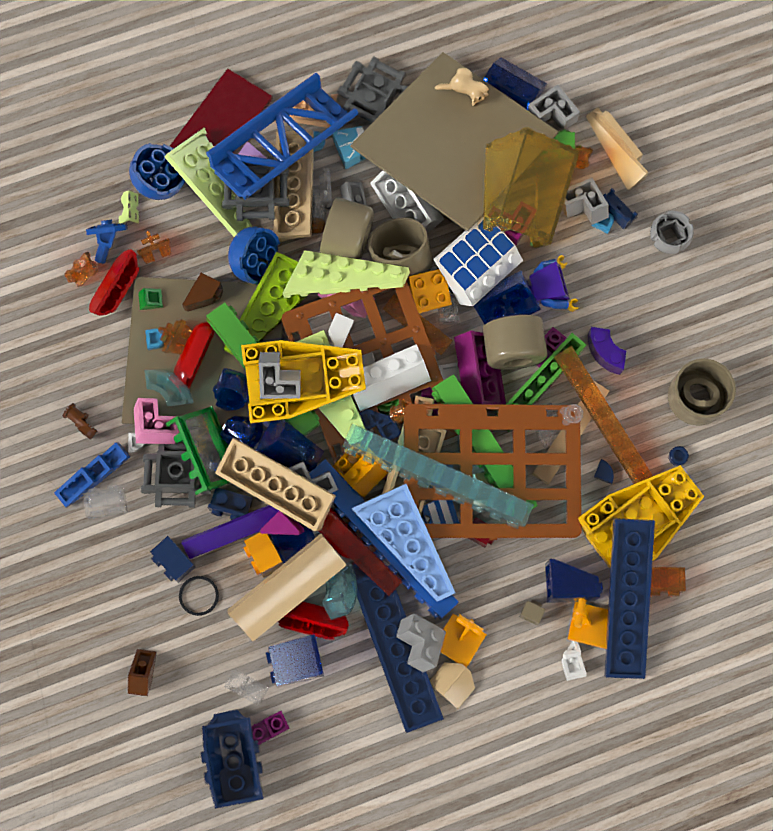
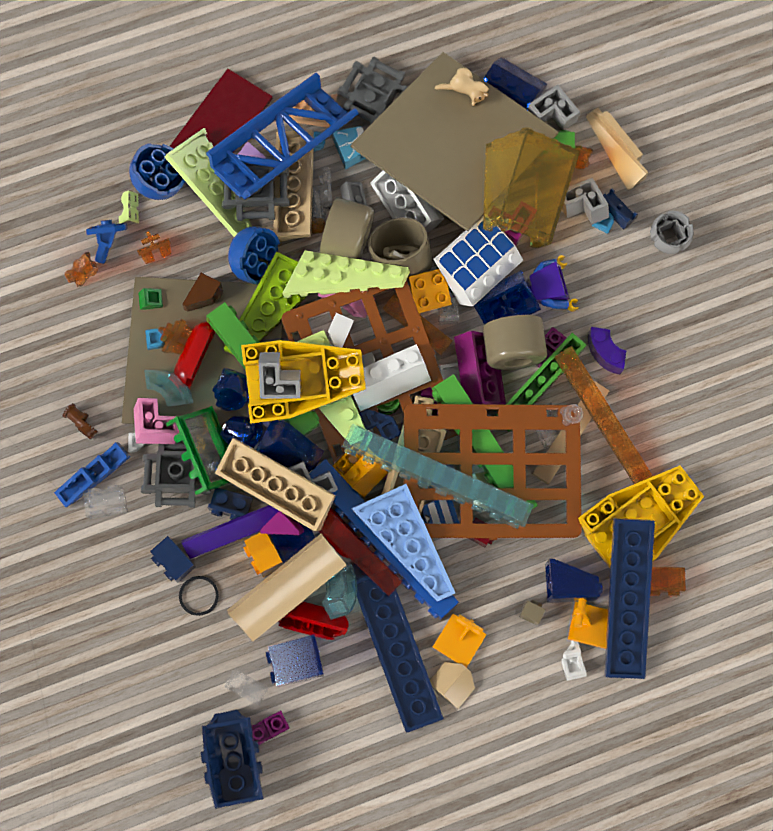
(115, 284): red brick -> none
(141, 672): reddish brown slope -> none
(397, 412): clear orange brick -> none
(425, 641): light grey brick -> none
(604, 472): dark blue tile -> none
(678, 456): dark blue tile -> none
(711, 376): dark tan piece -> none

